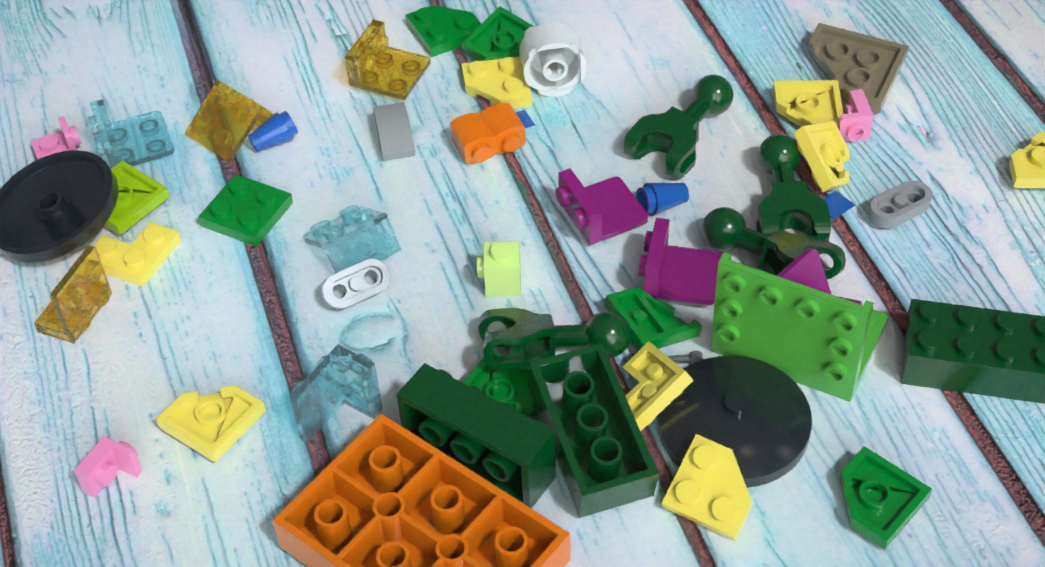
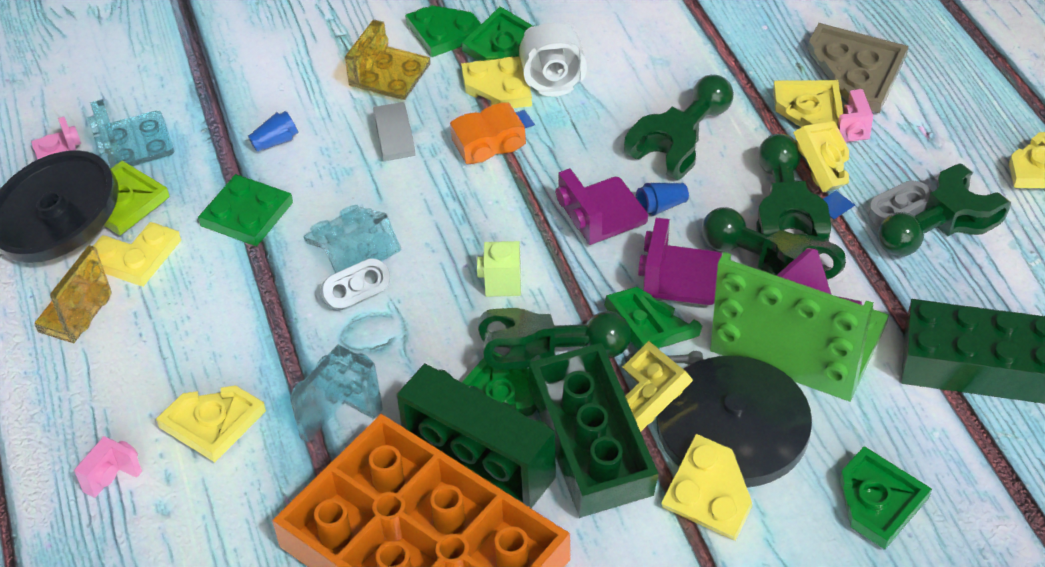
(226, 120): clear yellow bracket -> none
(948, 208): none -> dark green piece

